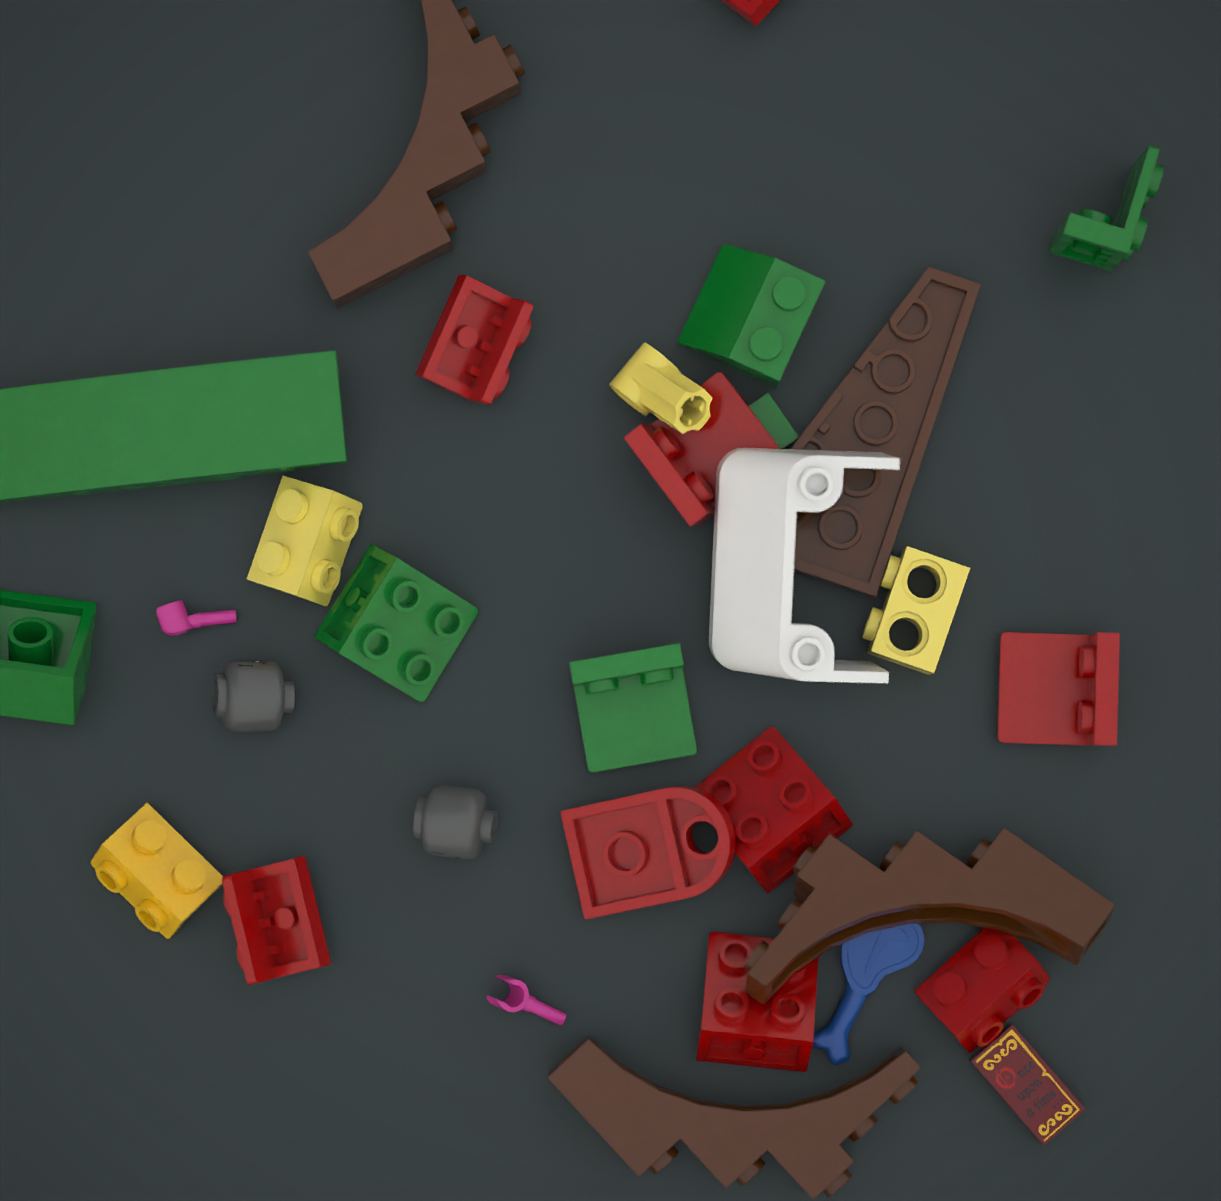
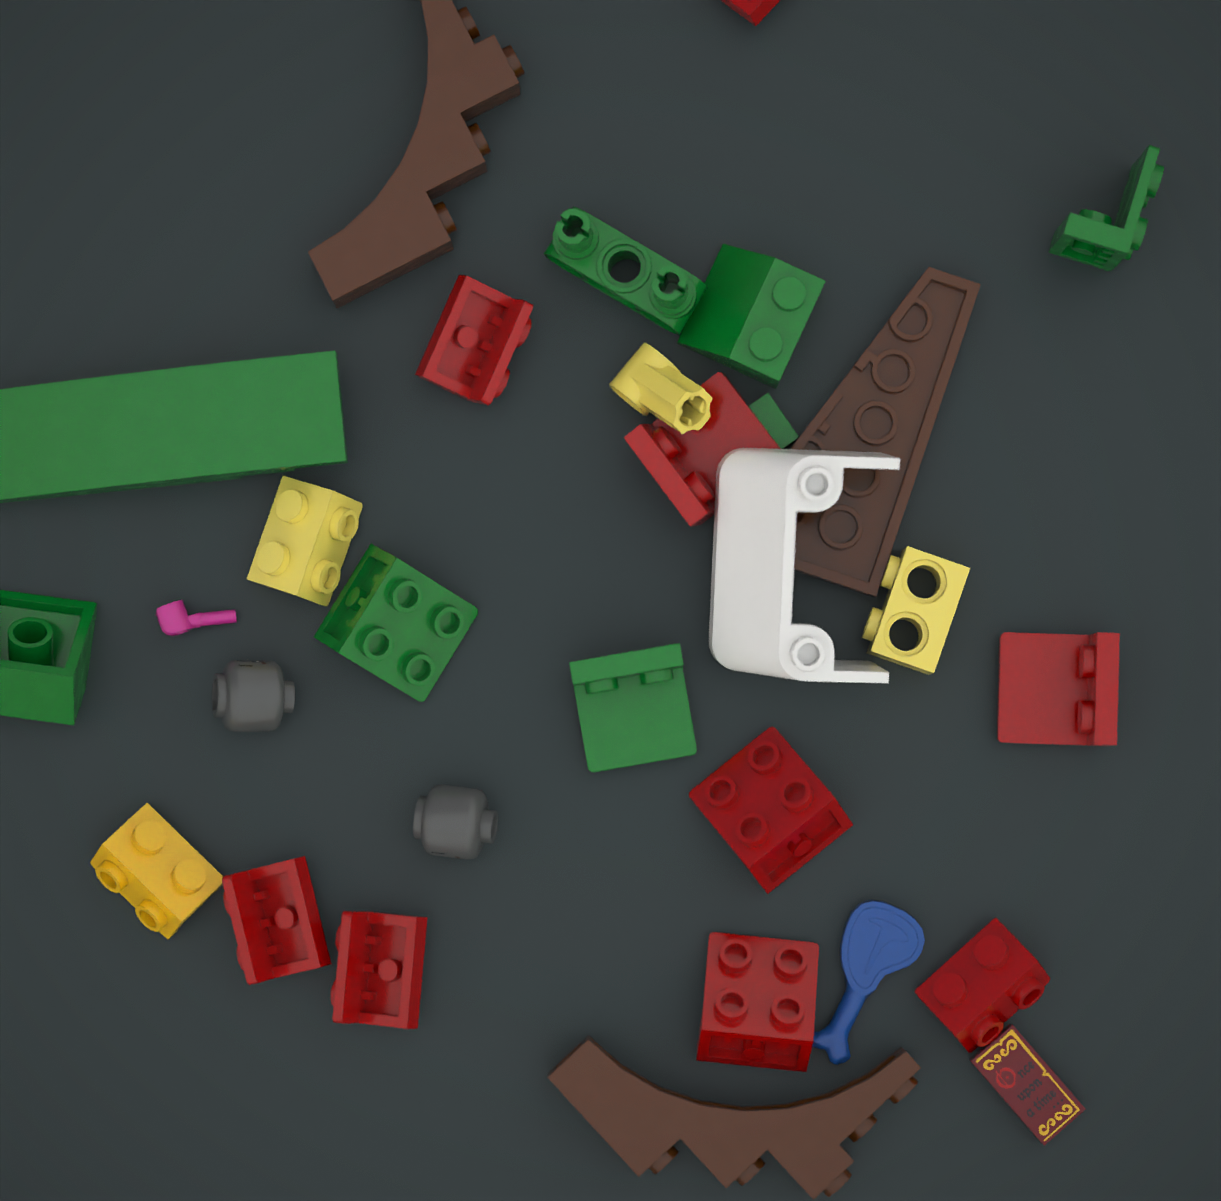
(379, 969): none -> red bracket
(521, 999): dark pink hand -> none
(592, 248): none -> green piece
(643, 850): red plate -> none
(999, 888): reddish brown arch -> none

